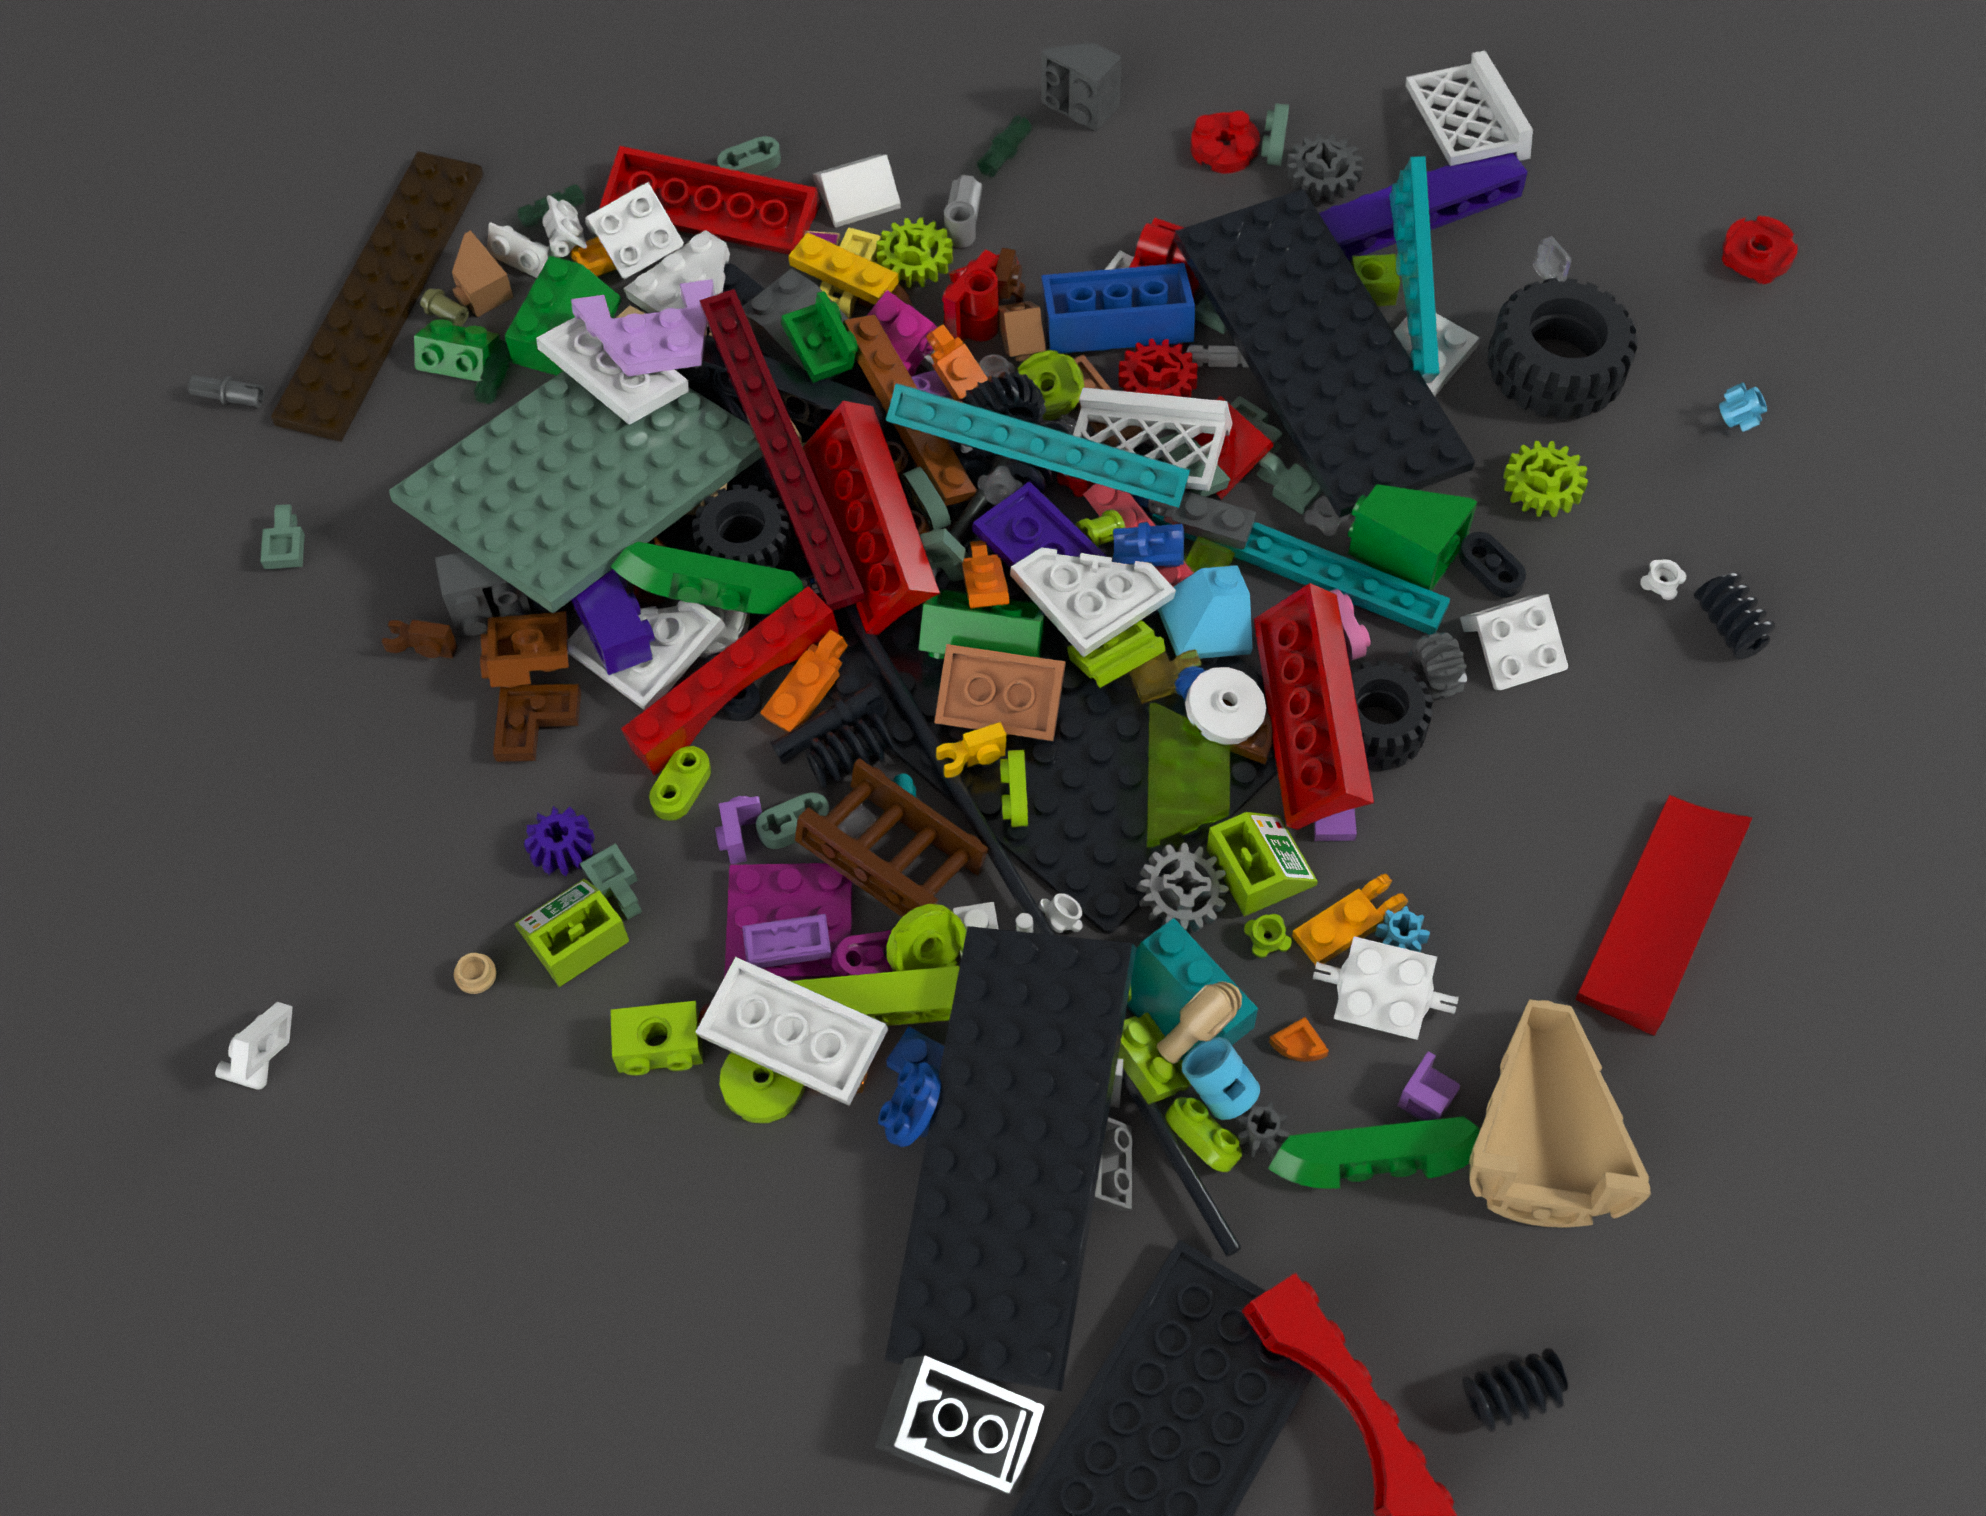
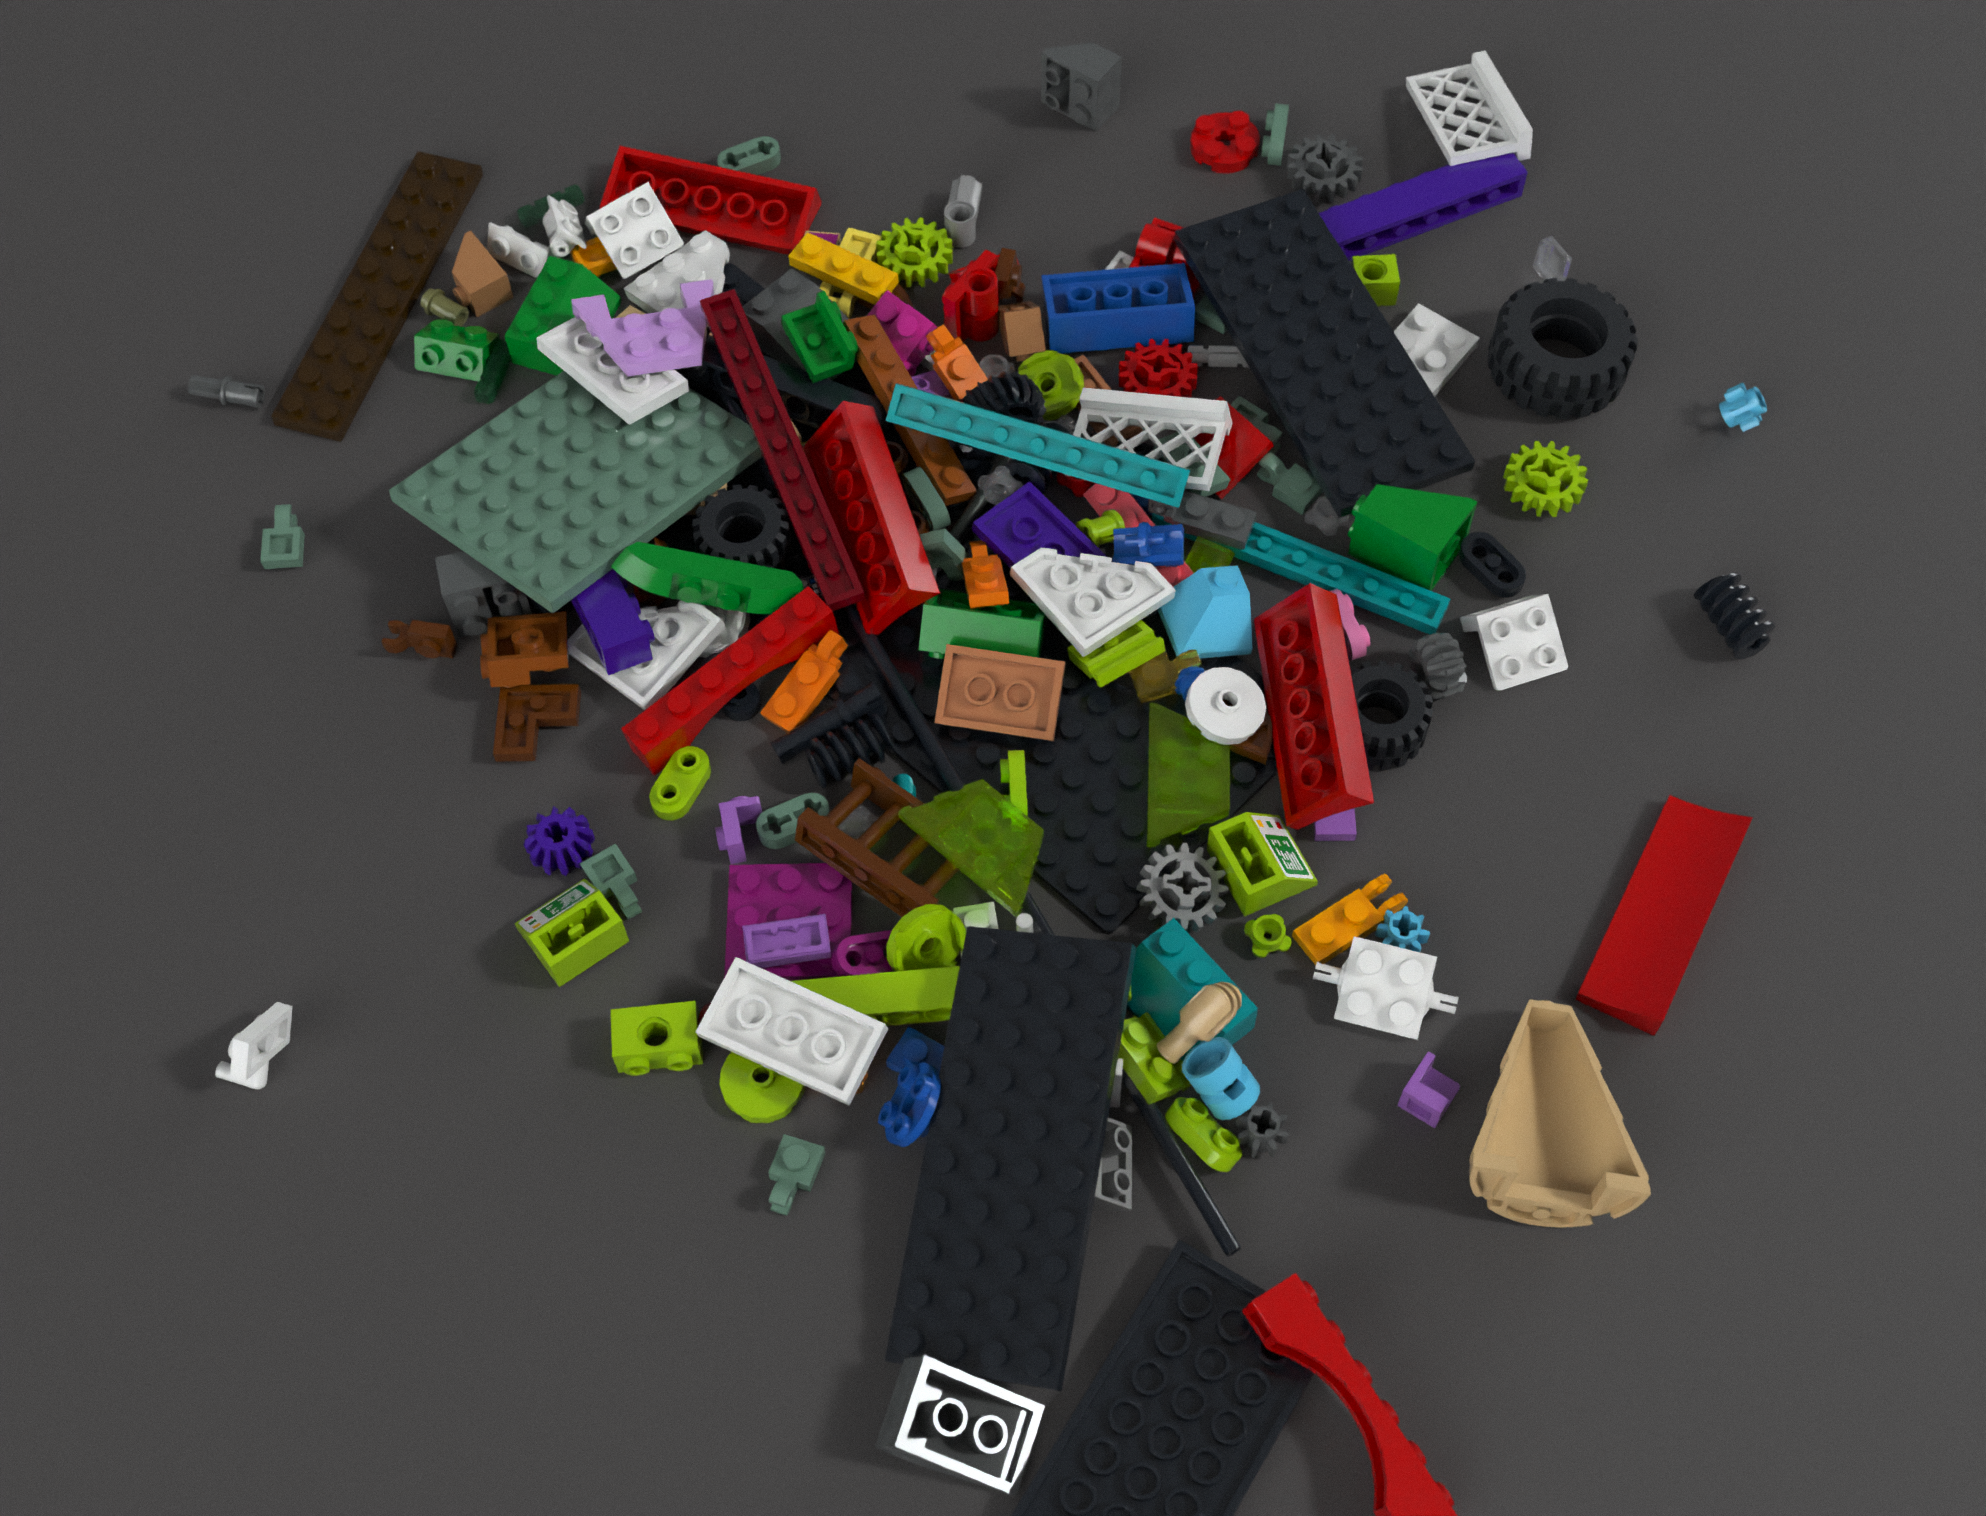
(475, 973): tan plate -> none
(793, 1168): none -> sand green plate
(858, 189): white slope -> none
(977, 747): yellow plate -> none
(982, 838): none -> clear neon green wing
(1004, 146): clear green pin -> none
(1062, 913): white plate -> none
(1299, 1042): orange tile -> none
(1358, 1153): green brick -> none
(1415, 265): teal wing -> none
(1516, 1388): black piece -> none
(1665, 570): white plate -> none
(1757, 264): red plate -> none

